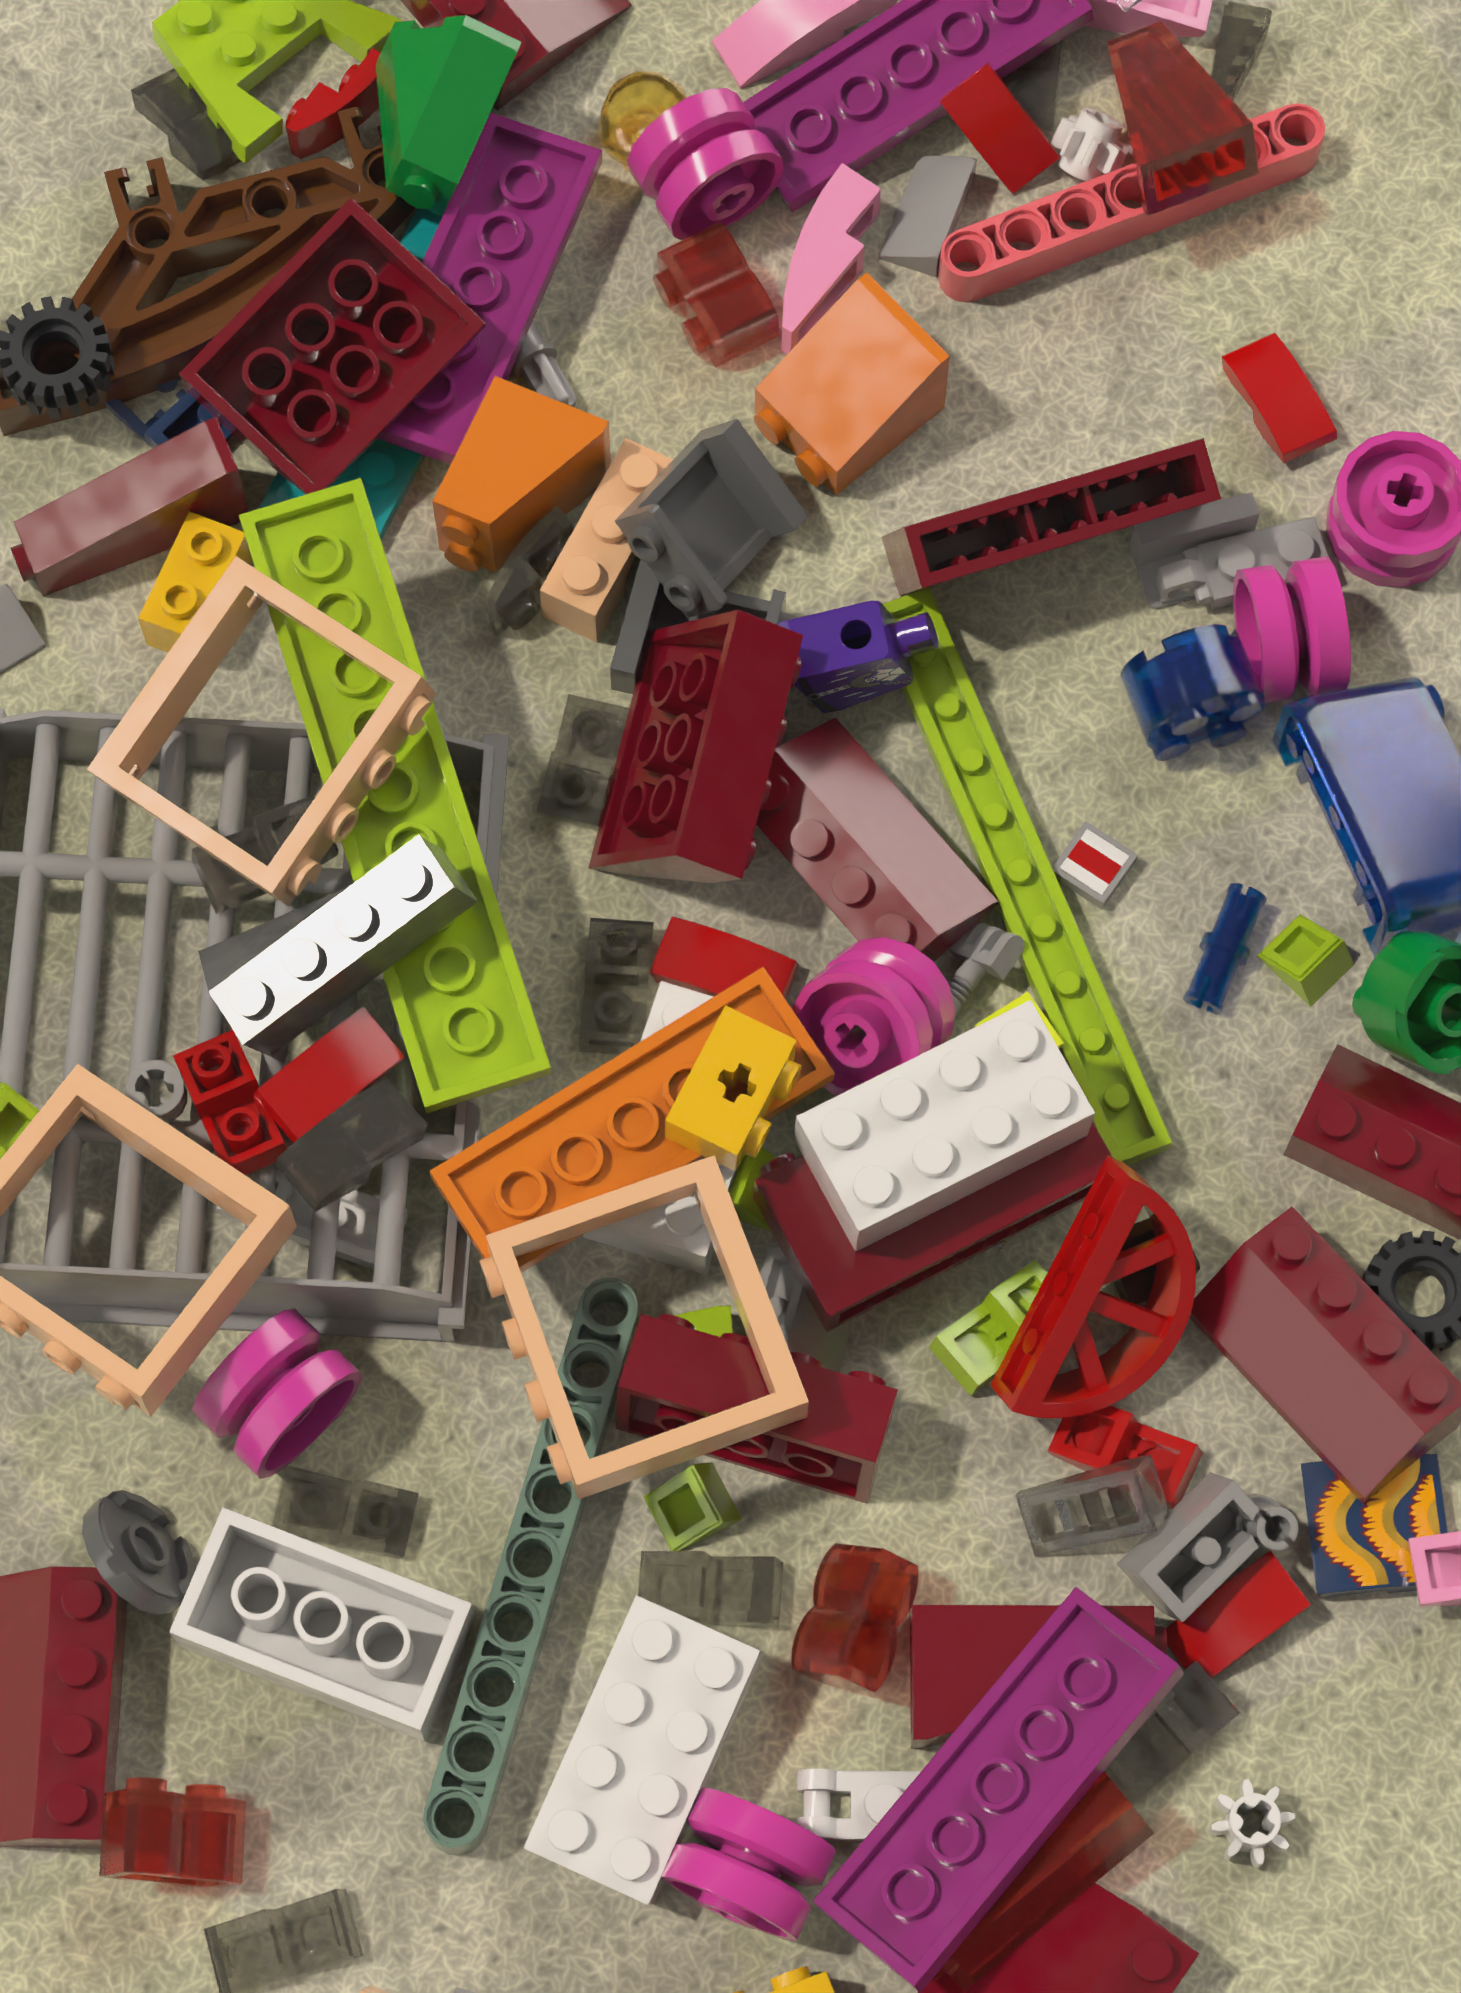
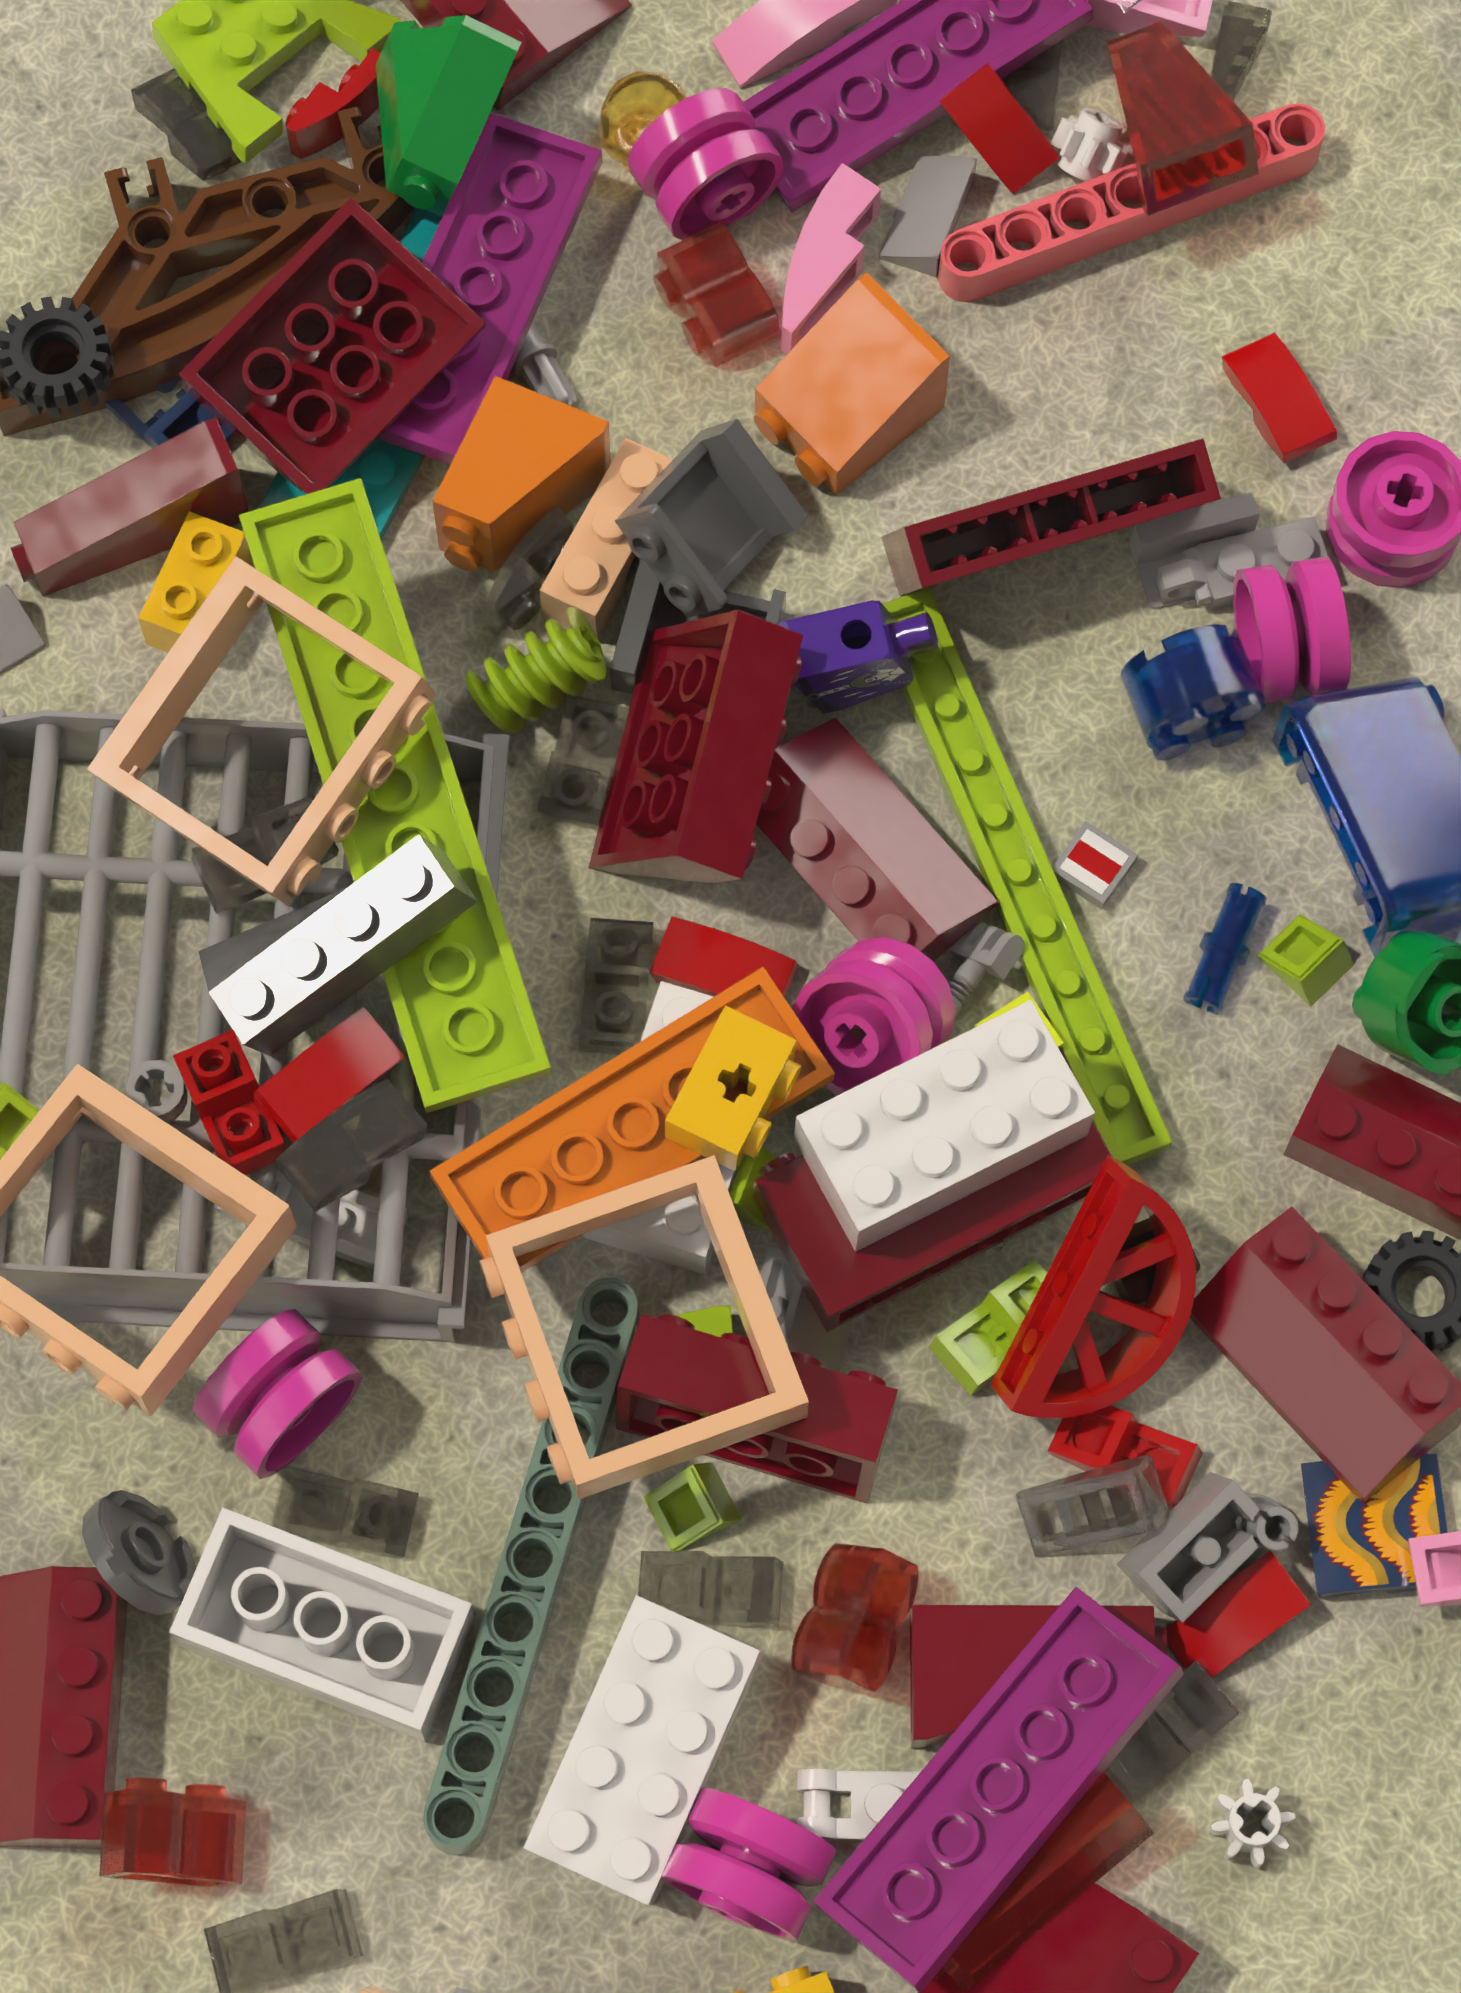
(540, 676): none -> lime piece

